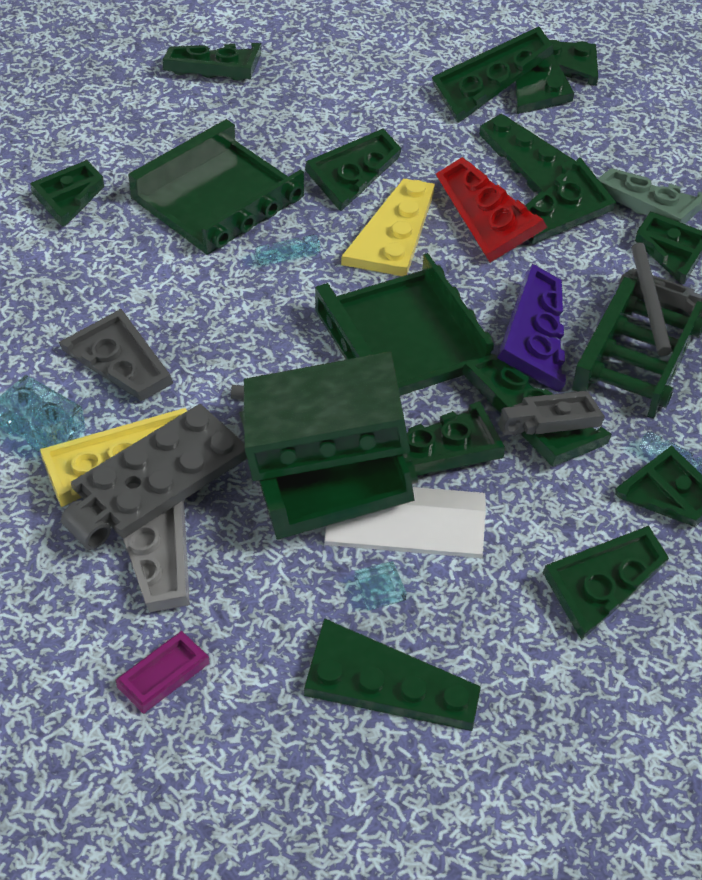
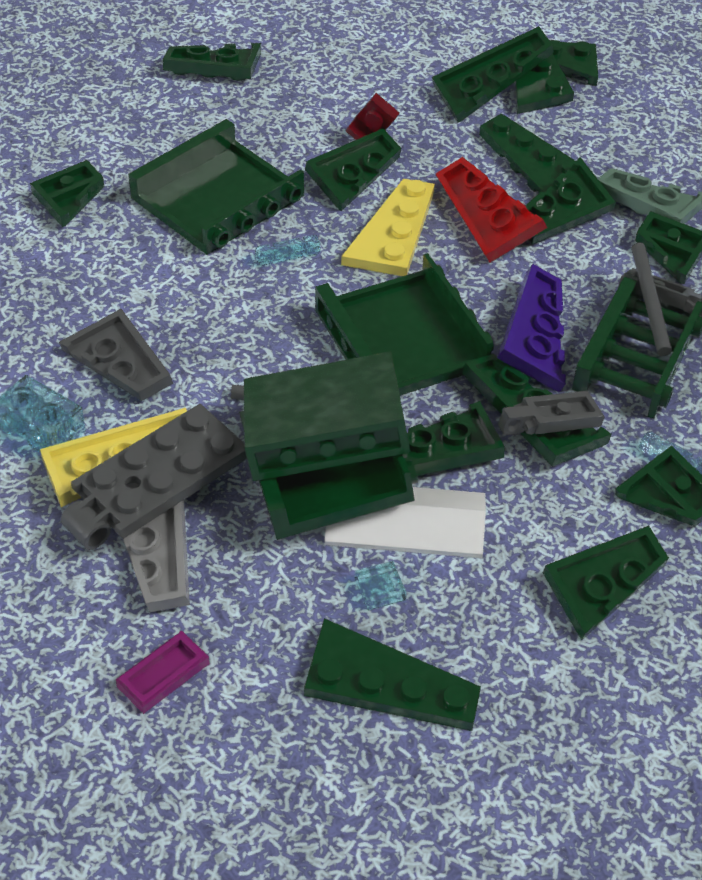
(372, 117): none -> dark red bracket

